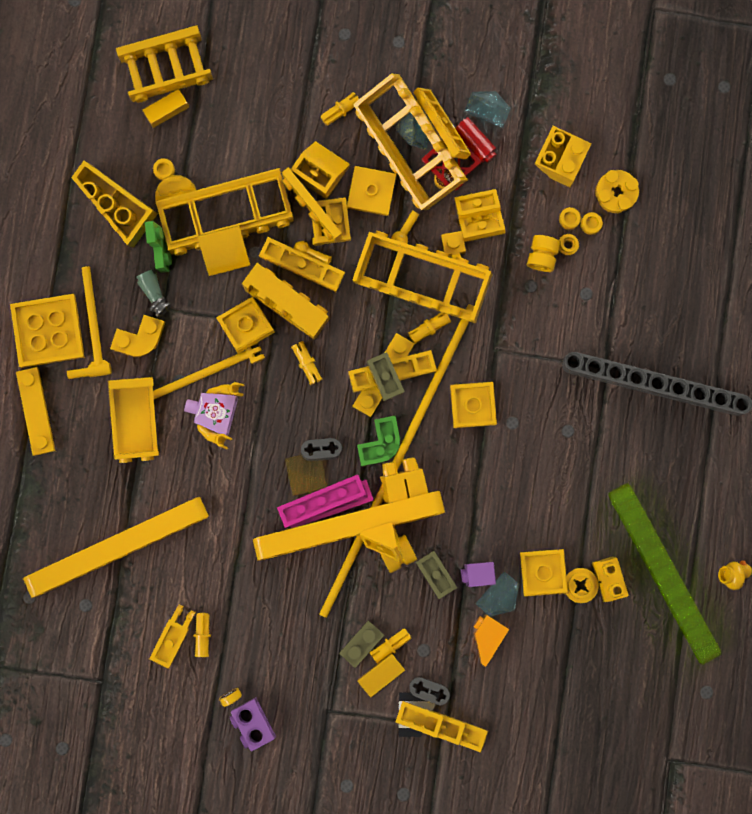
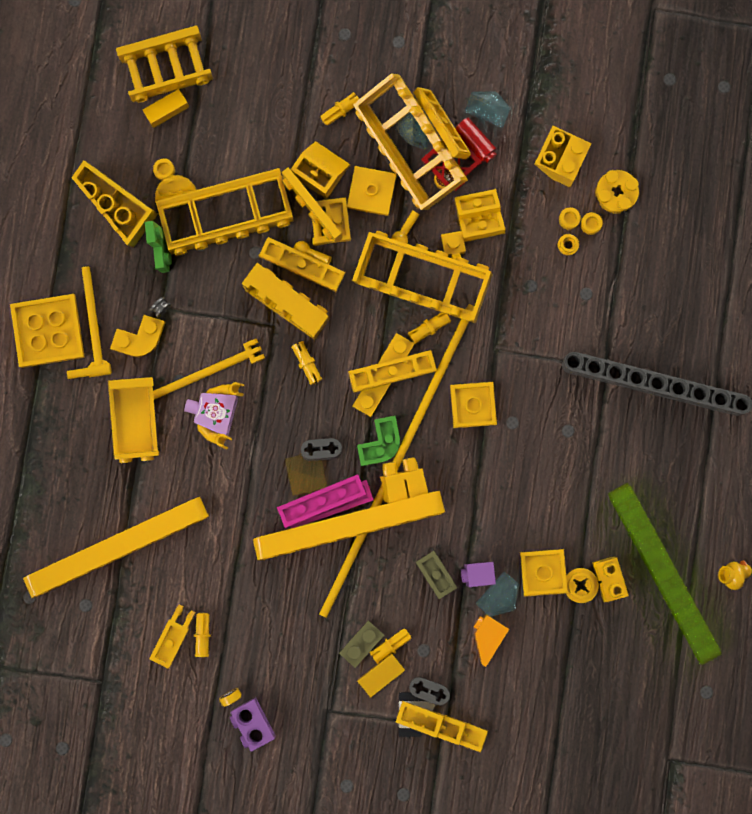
(35, 411): yellow plate -> none
(149, 284): sand green cone -> none
(223, 250): yellow slope -> none
(245, 325): yellow plate -> none
(383, 540): yellow slope -> none
(385, 376): olive plate -> none
(407, 554): yellow wheel -> none
(543, 253): yellow wheel -> none

